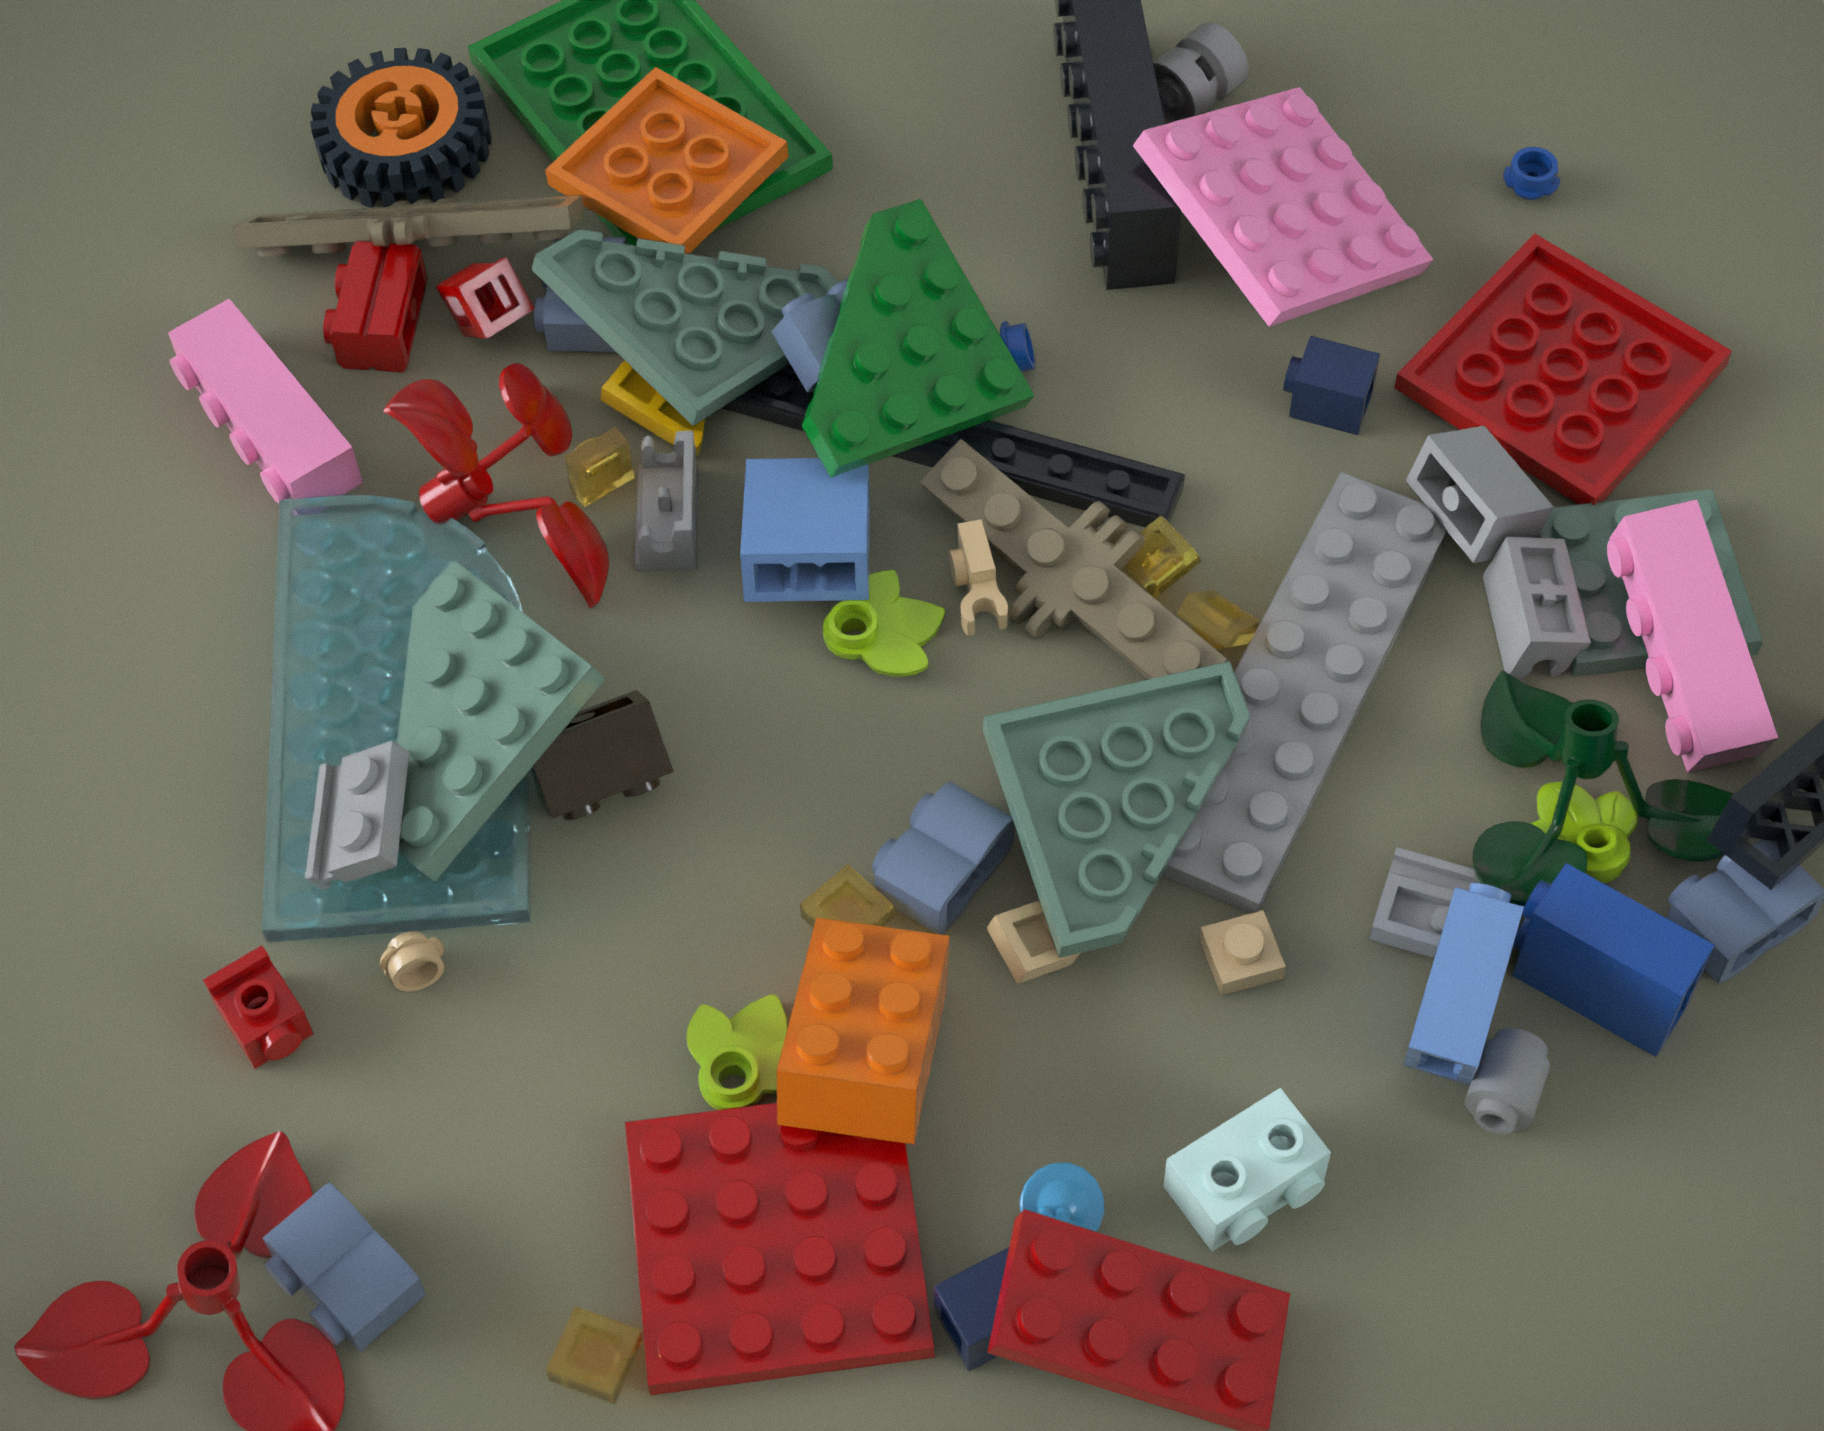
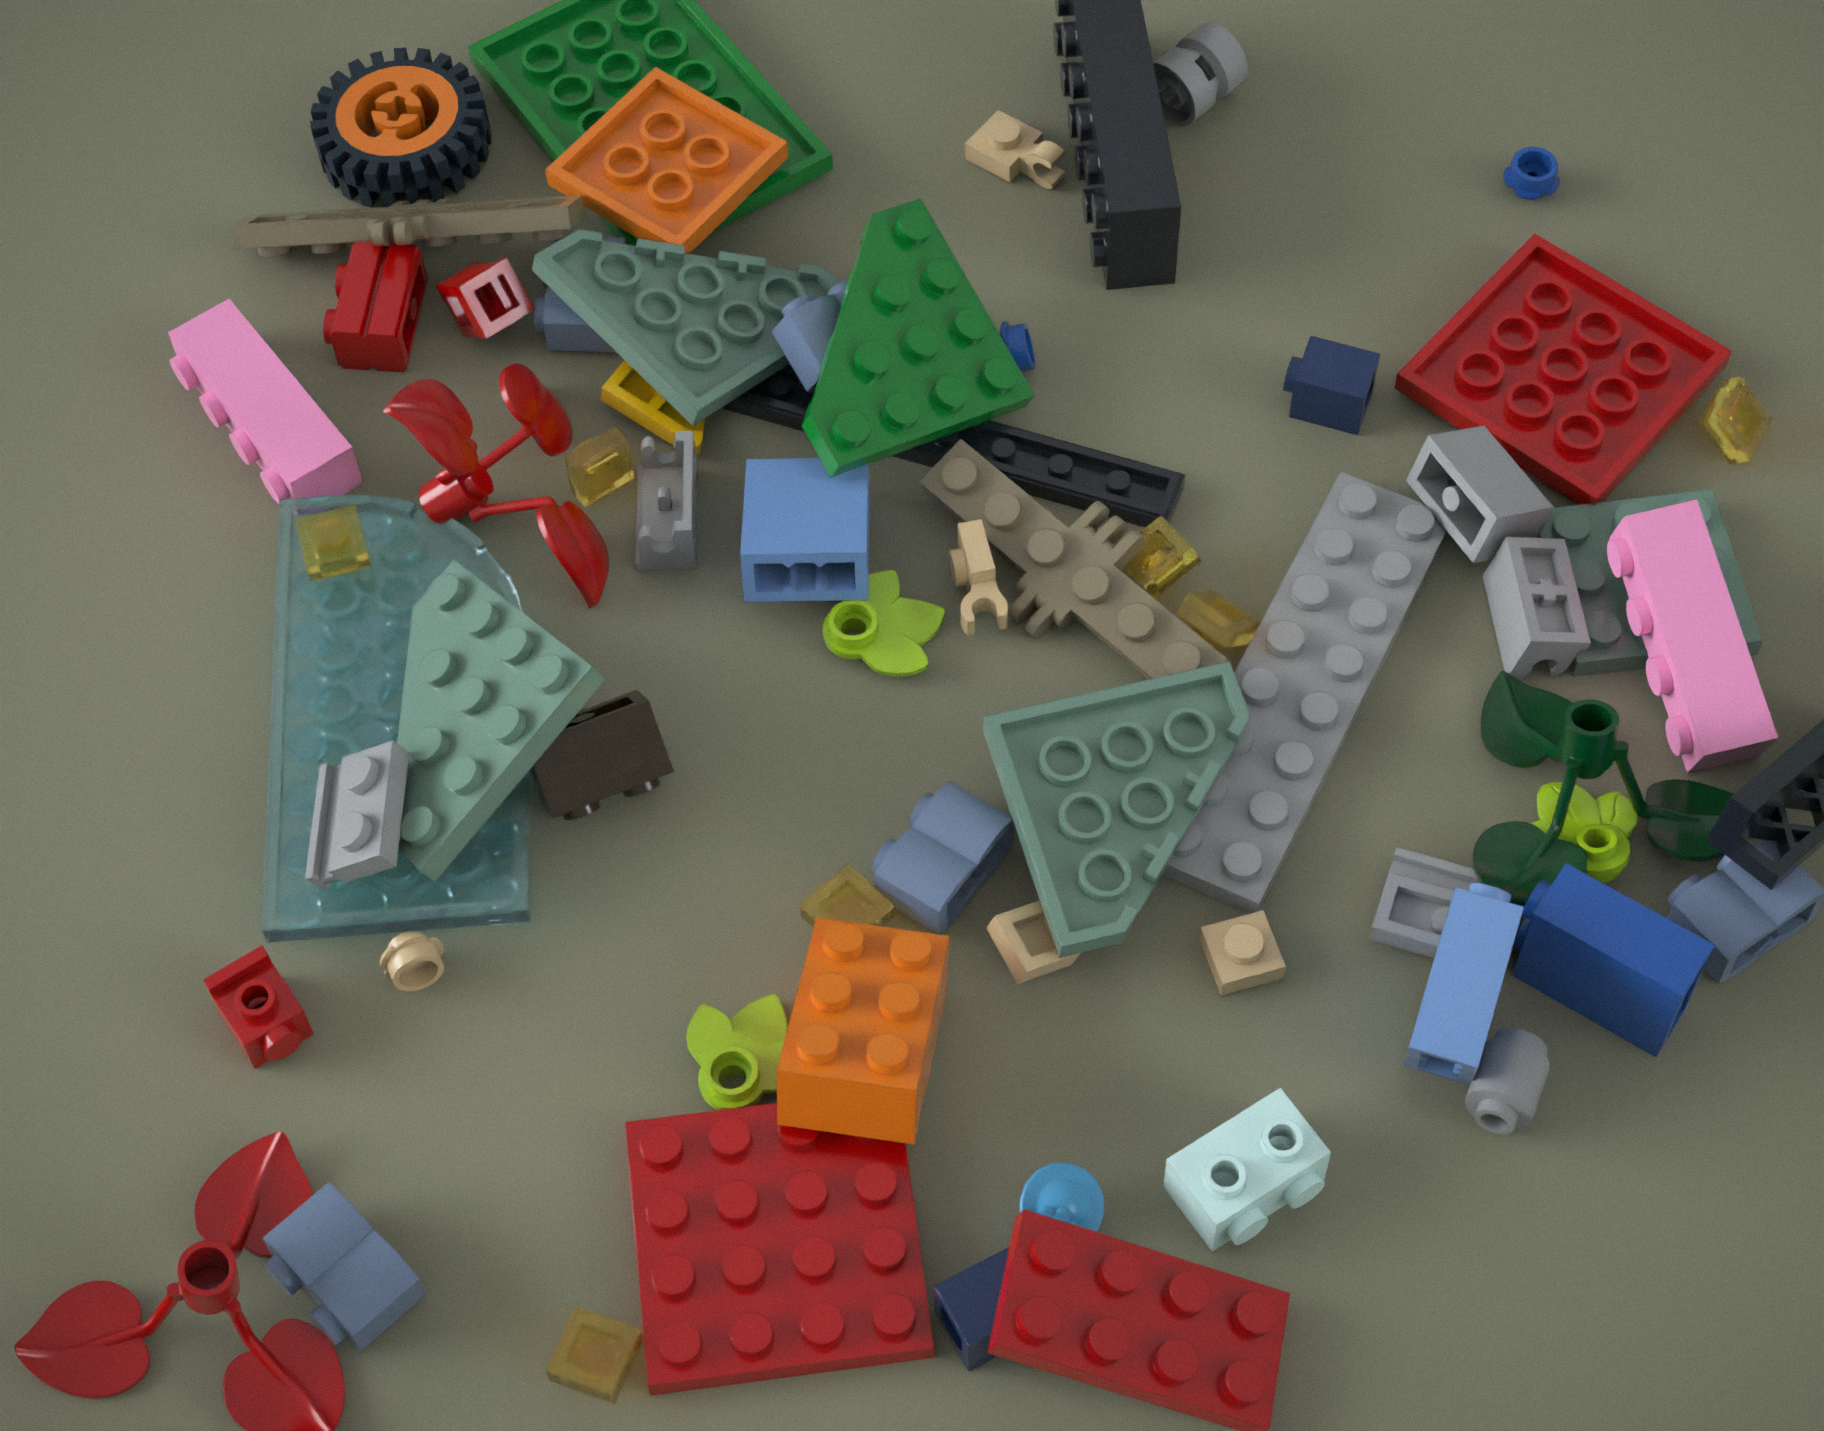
(332, 543): none -> clear yellow plate
(1013, 147): none -> tan plate
(1283, 204): bright pink plate -> none
(1735, 420): none -> clear yellow plate

